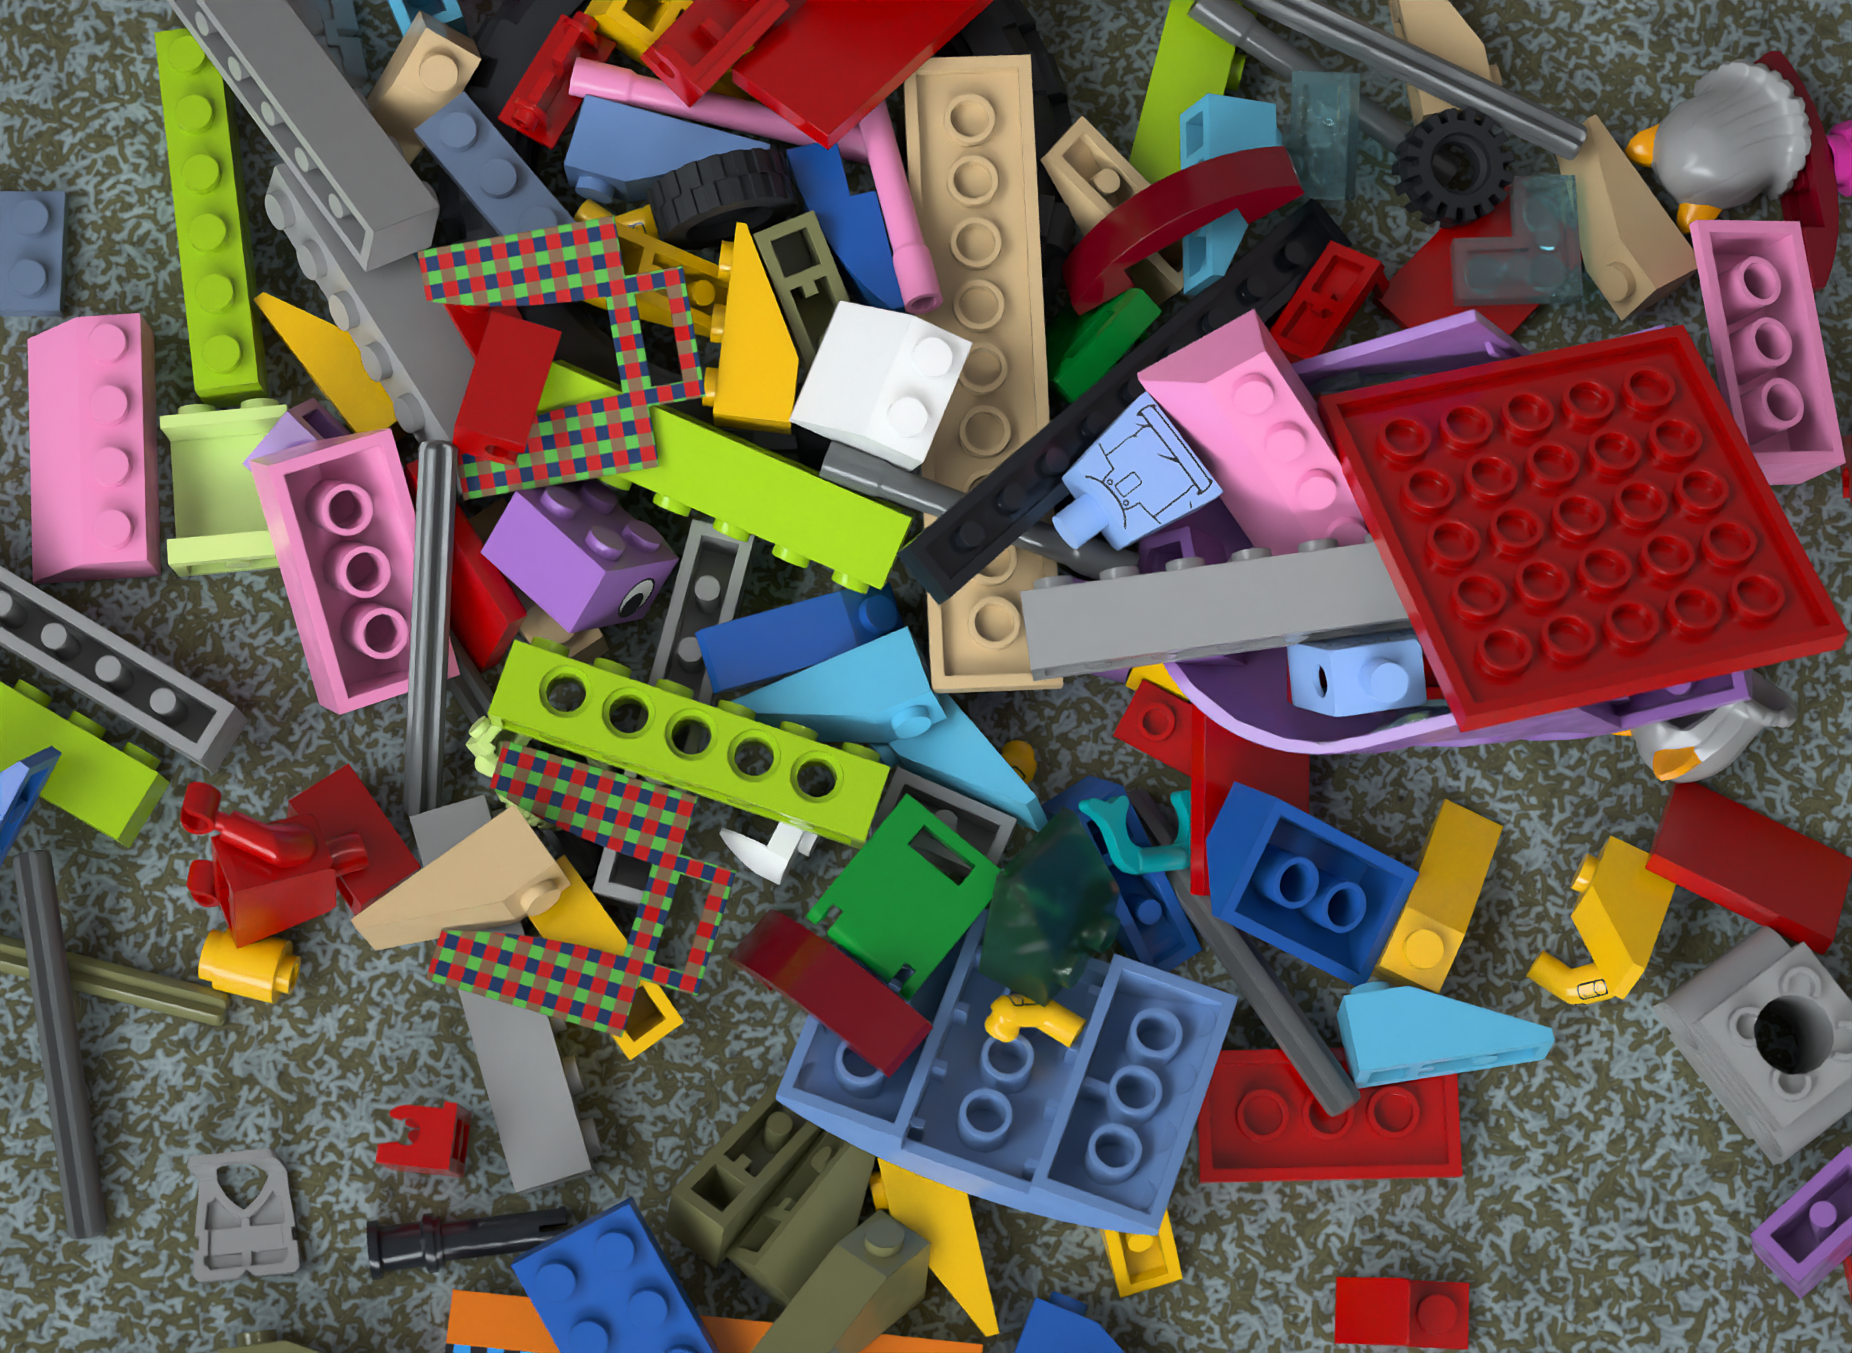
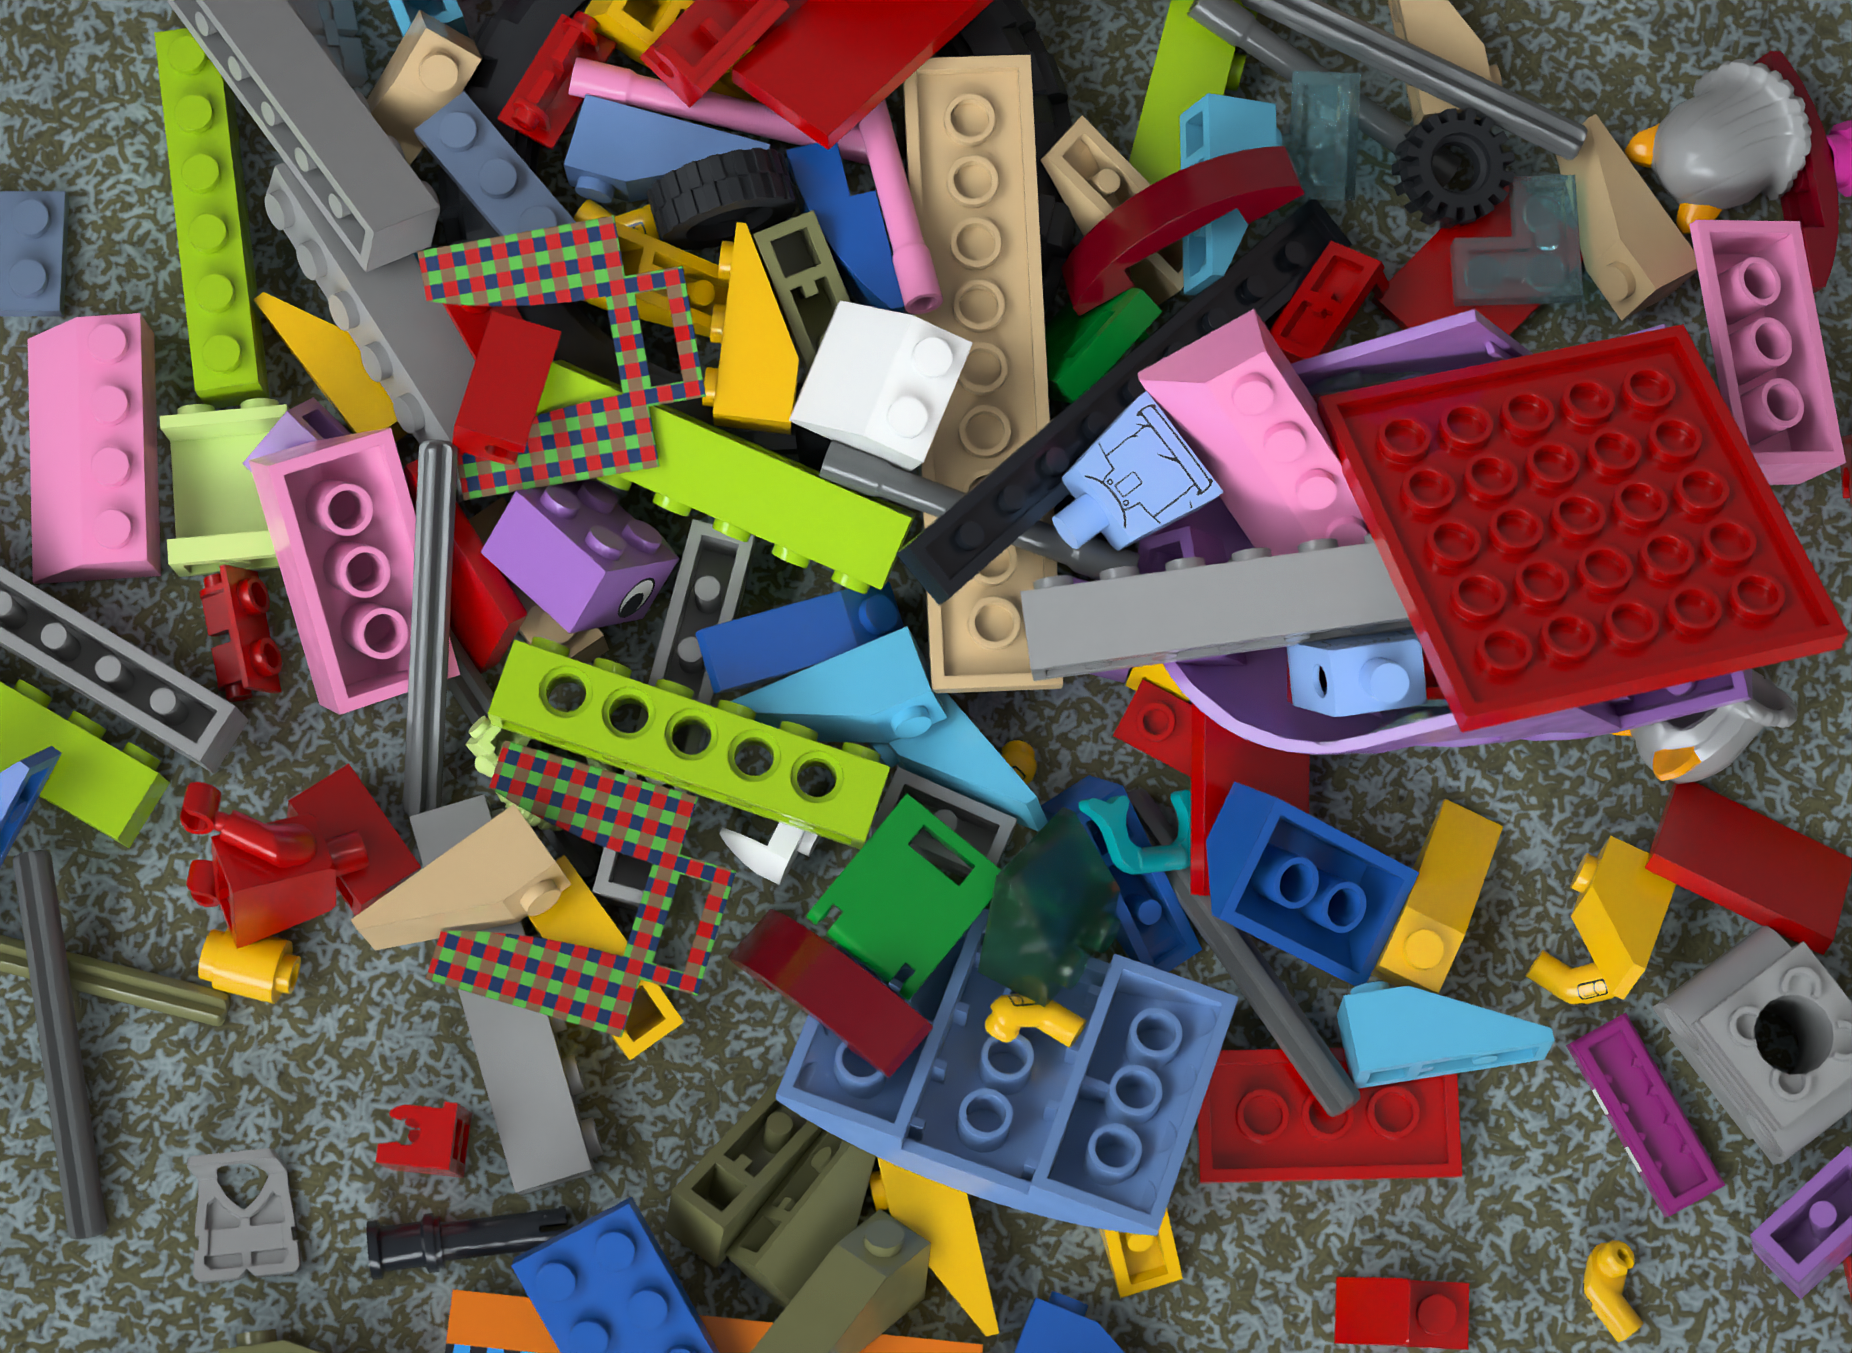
(237, 605): none -> red hinge
(1604, 1288): none -> yellow arm
(1645, 1115): none -> magenta plate

